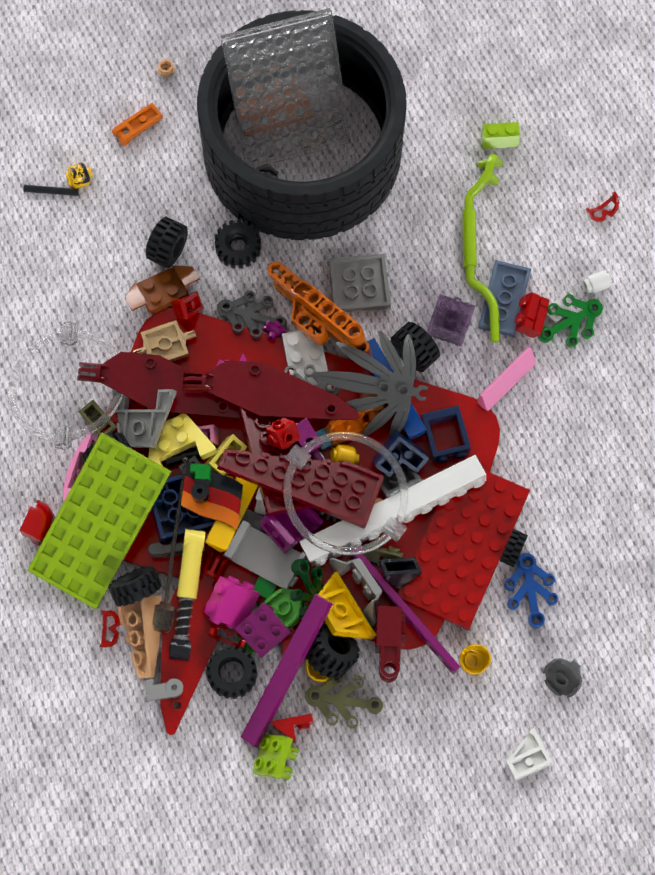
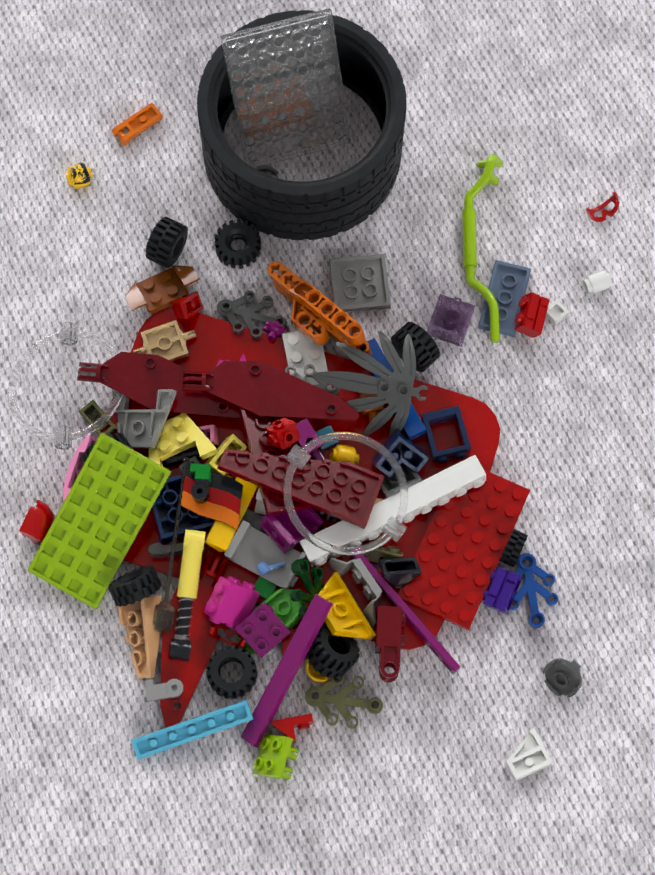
(51, 190): black bar -> none
(104, 643): red helmet -> none
(166, 64): light nougat plate -> none
(192, 729): none -> medium azure plate
(264, 569): none -> medium blue hand
(355, 426): orange hinge -> none
(475, 659): yellow hair -> none
(500, 135): lime brick -> none
(502, 590): none -> dark purple brick
(506, 380): bright pink slope -> none
(573, 319): green plant -> none

